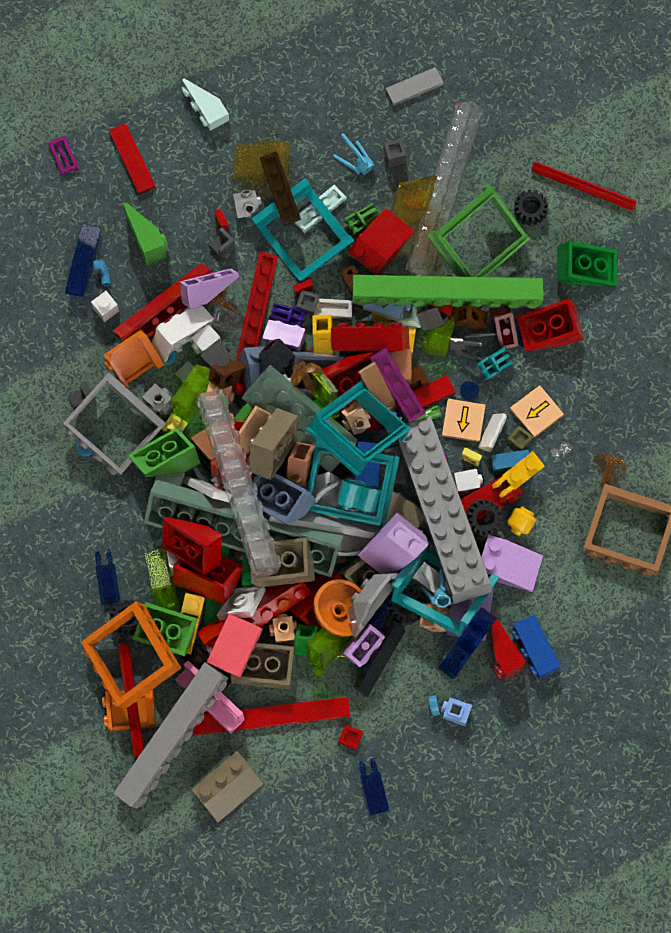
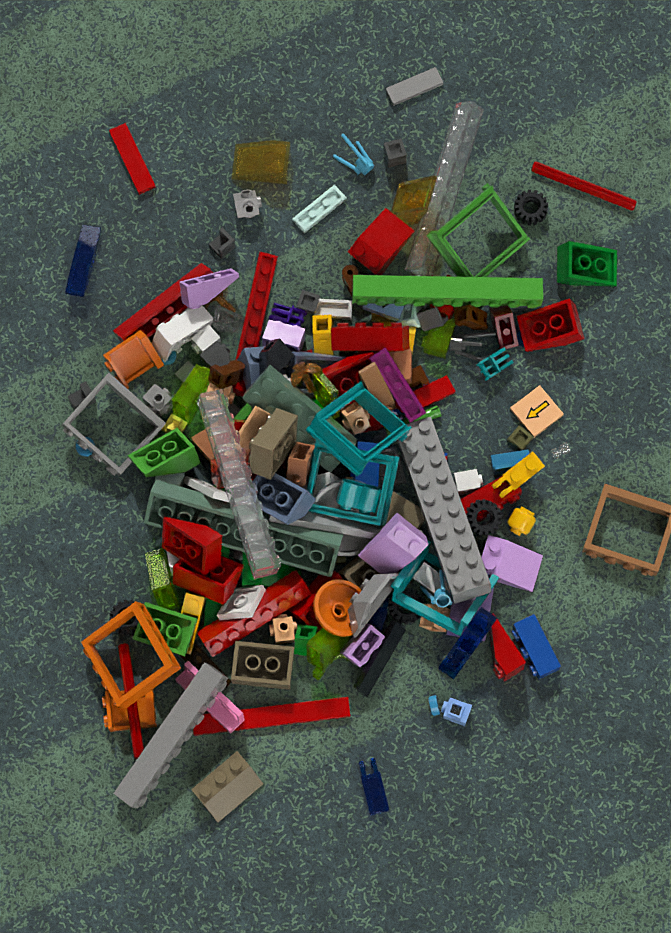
(68, 169): magenta tile -> none
(104, 272): dark azure arm -> none
(105, 306): white brick -> none
(107, 579): clear blue hinge -> none
(150, 241): bright green slope -> none
(210, 107): light aqua slope -> none
(221, 220): red tile -> none
(234, 645): coral piece -> none
(271, 212): teal piece -> none
(280, 188): dark brown tile -> none
(295, 567): dark tan slope -> none
(305, 285): red tile -> none
(350, 737): red tile -> none
(363, 217): bright green arm -> none
(463, 420): light nougat tile -> none
(469, 390): clear blue tile -> none
(471, 457): light yellow tile -> none
(492, 432): white slope -> none
(611, 460): clear orange plant -> none

